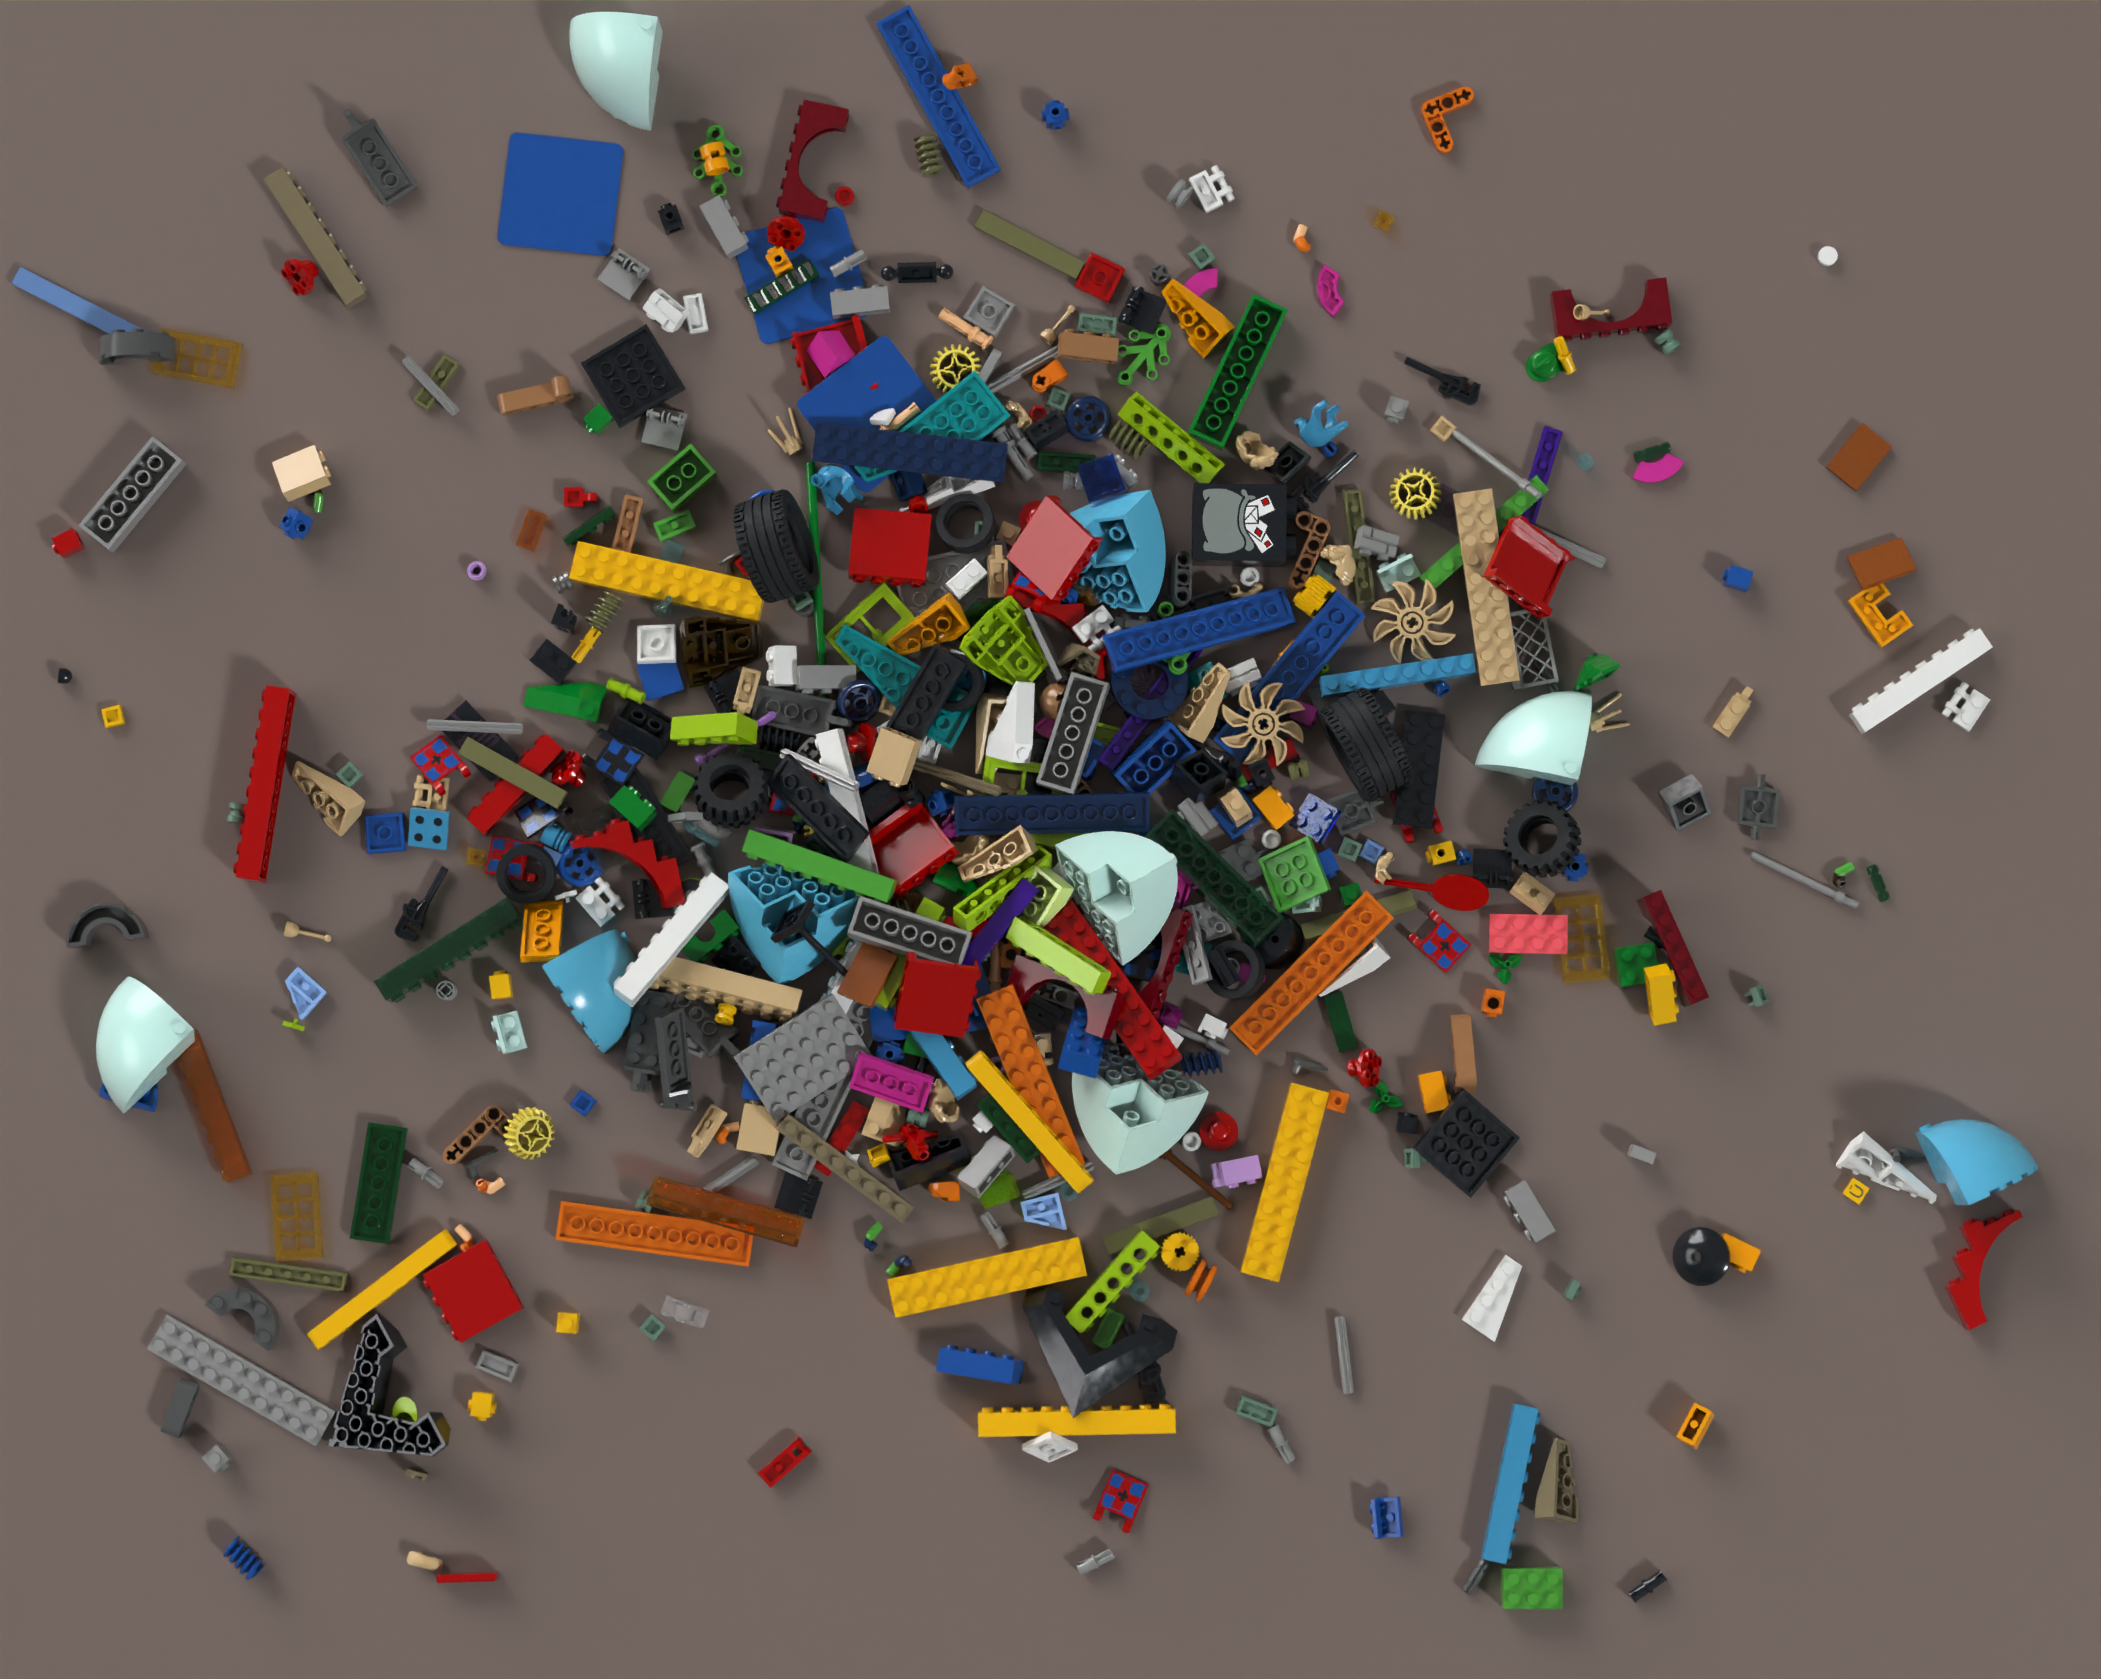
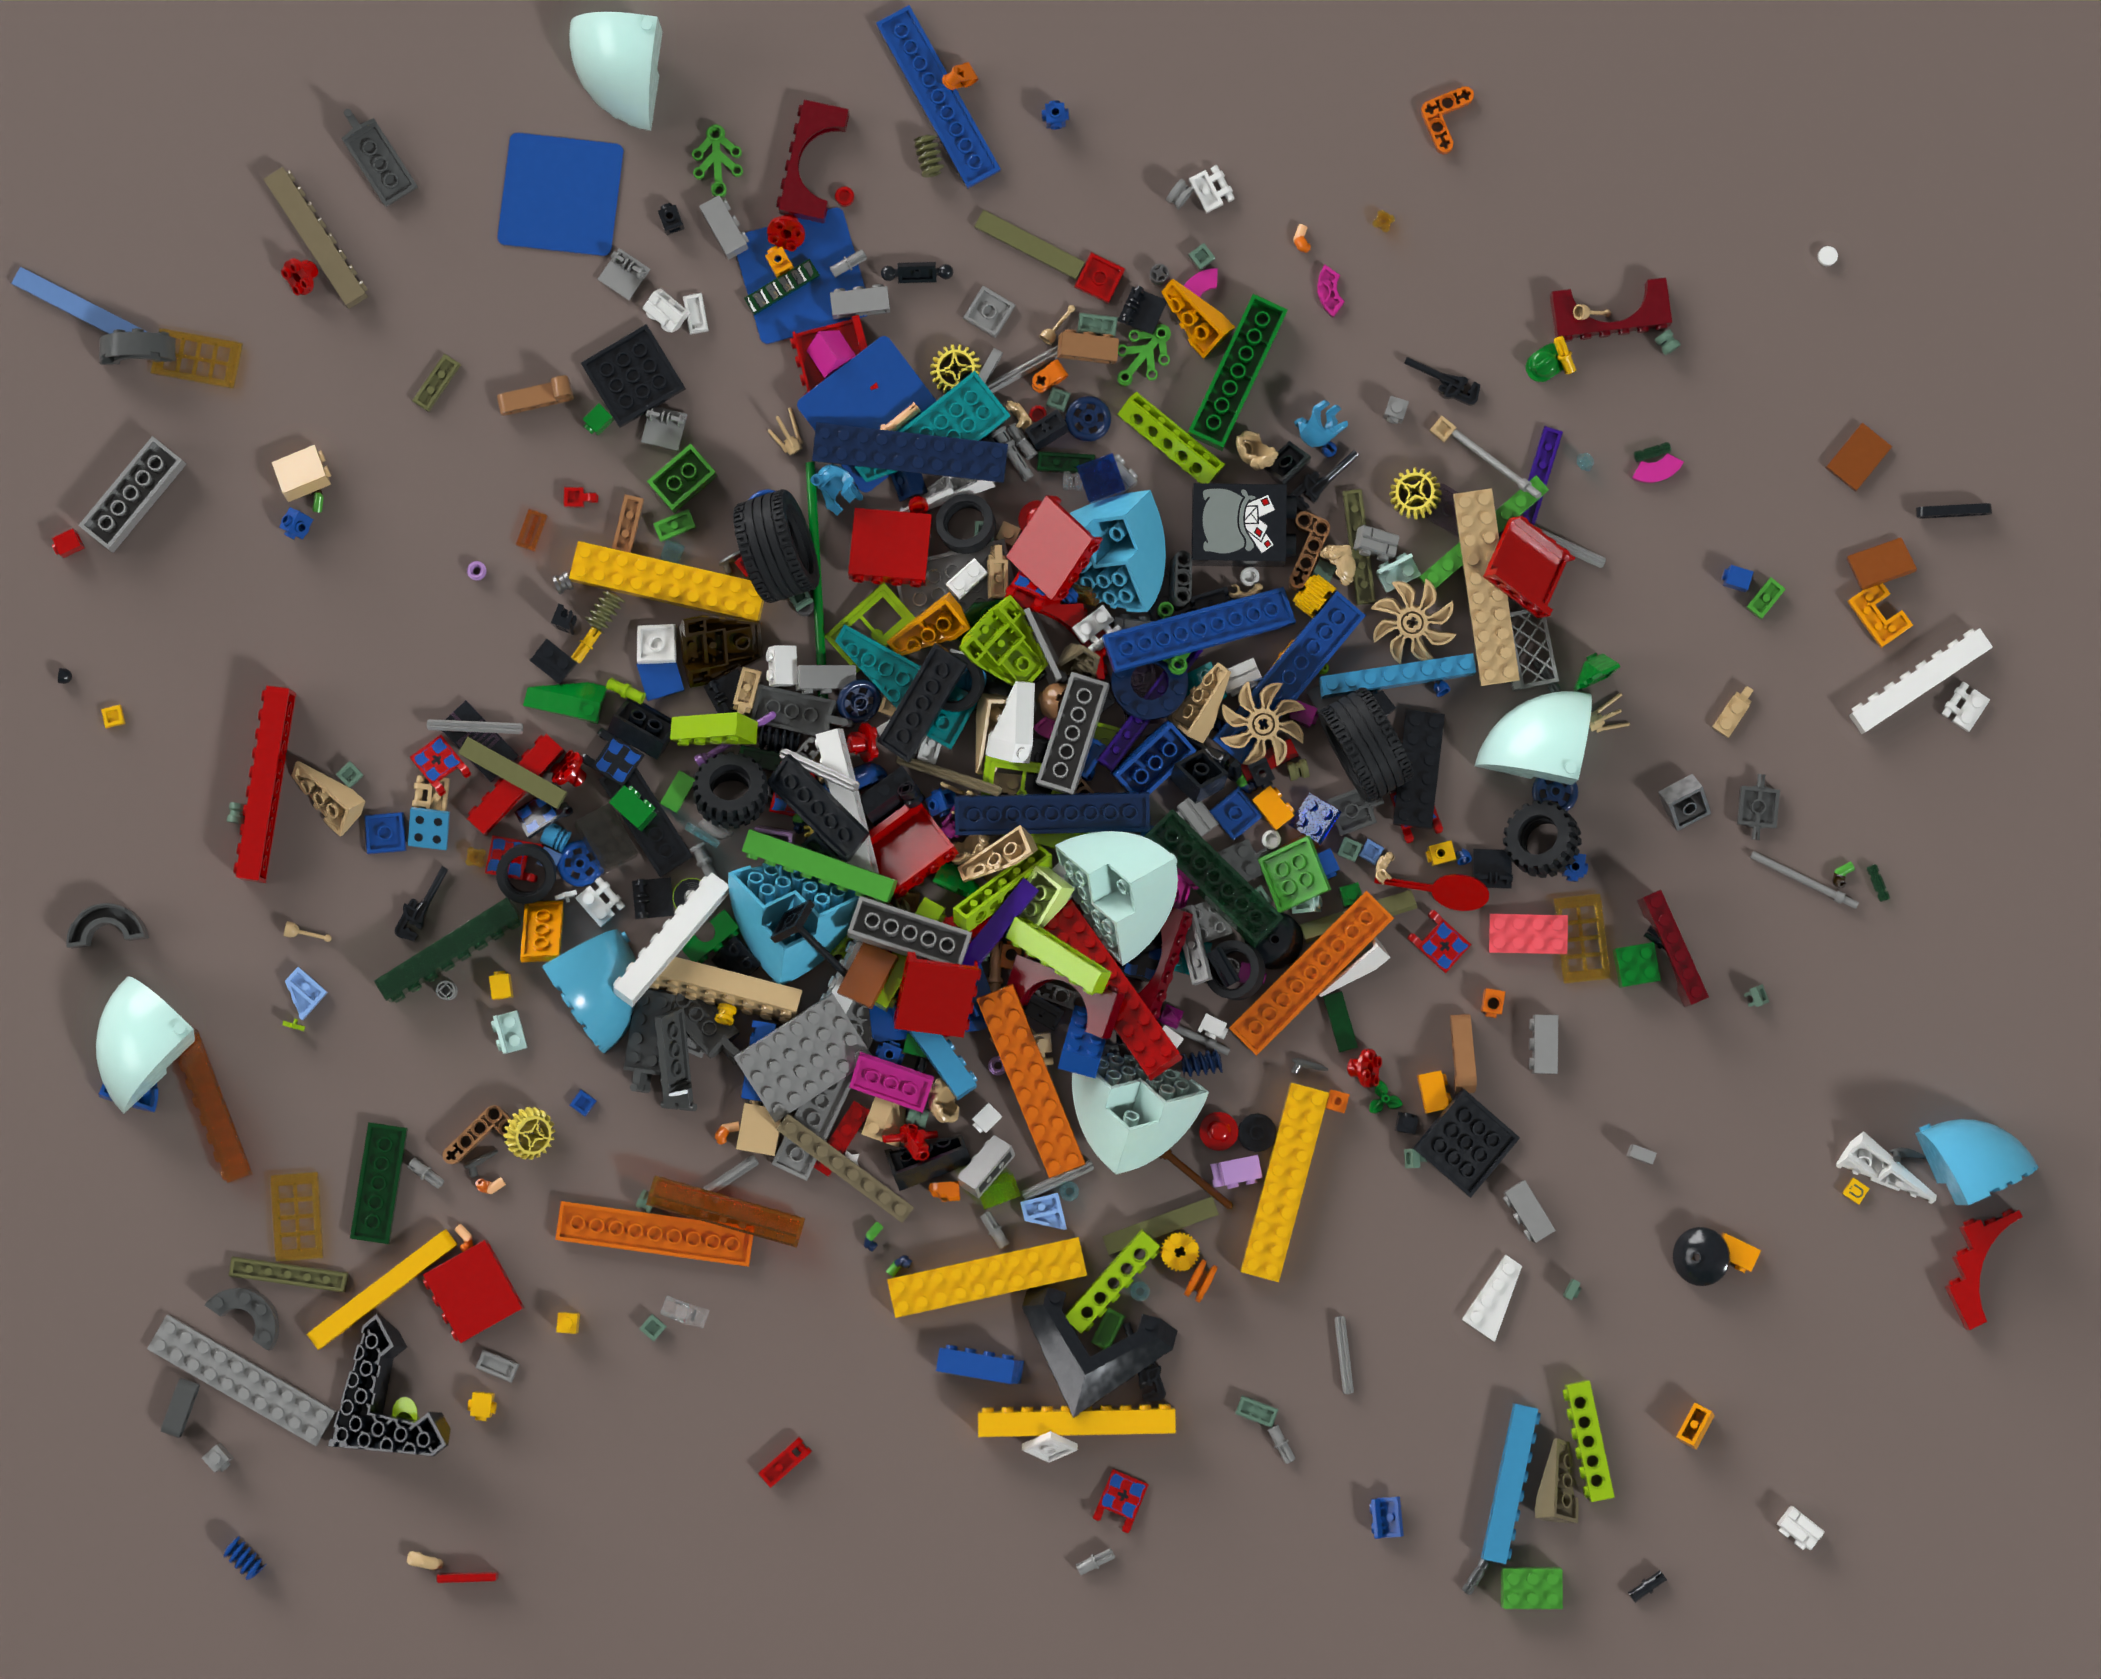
(414, 1473): dark tan tile -> none
(430, 385): light grey axle -> none
(589, 526): dark green plate -> none
(662, 607): clear light blue plate -> none
(662, 873): red arch -> none
(685, 817): light grey tile -> none
(706, 1130): tan hinge -> none
(714, 158): light orange wheel -> none
(798, 1195): black hinge -> none
(878, 1155): yellow tile -> none
(883, 417): white tile -> none
(893, 756): tan brick -> none
(972, 333): light nougat pin -> none
(1008, 1128): dark green plate -> none
(1029, 1121): yellow beam -> none
(1128, 440): olive piece -> none
(1191, 1141): white tile -> none
(1235, 806): tan torso -> none
(1257, 1132): none -> black tile
(1512, 961): green plant -> none
(1532, 893): tan plate -> none
(1544, 1044): none -> light grey brick
(1604, 1489): none -> lime brick
(1661, 994): yellow brick -> none
(1765, 598): none -> bright green plate
(1800, 1528): none -> white brick
(1954, 510): none -> black beam

